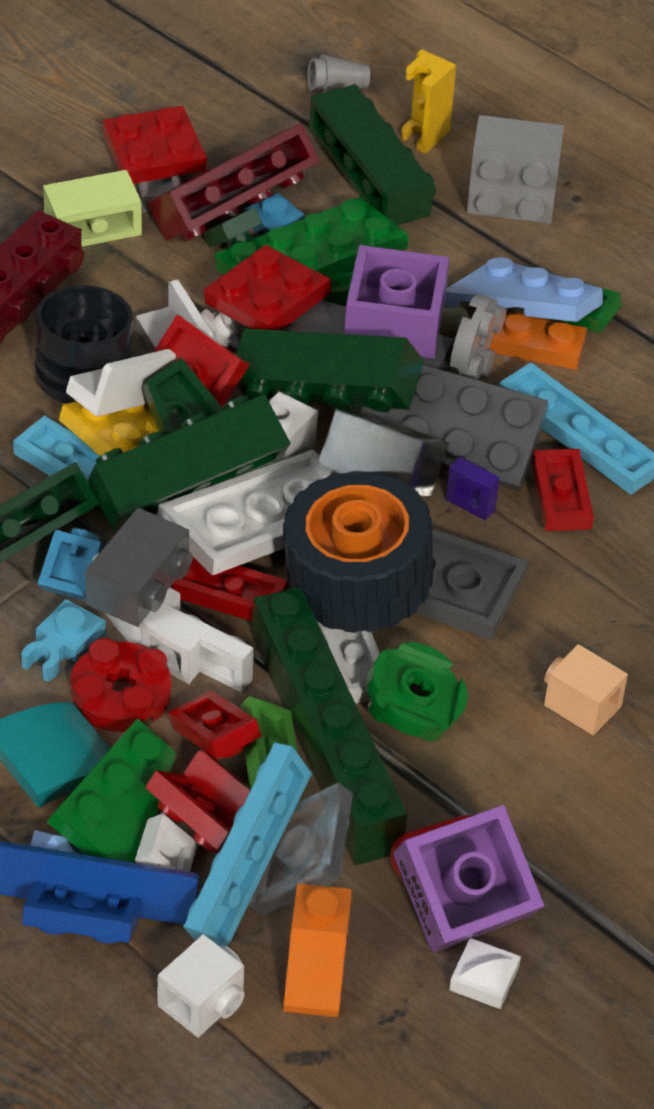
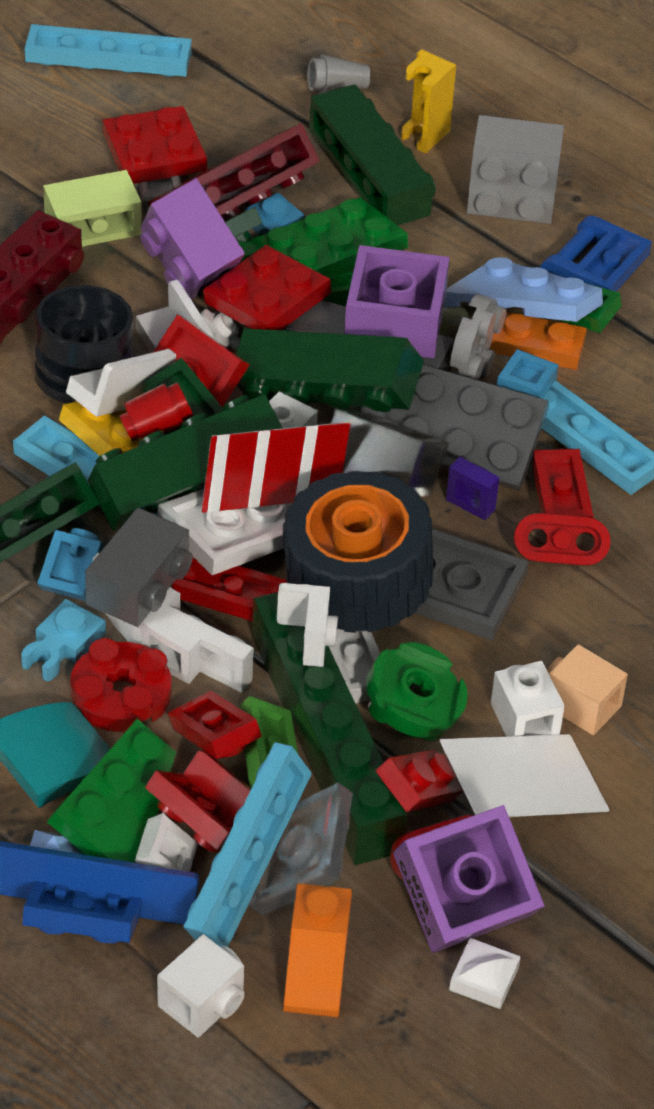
(108, 50): none -> medium azure plate
(156, 410): none -> red brick
(190, 238): none -> medium lavender brick
(271, 465): none -> red sticker
(308, 607): none -> white bracket
(420, 779): none -> red plate
(524, 775): none -> white sticker
(527, 701): none -> white brick
(528, 374): none -> dark azure plate
(561, 538): none -> red plate
(608, 262): none -> blue plate

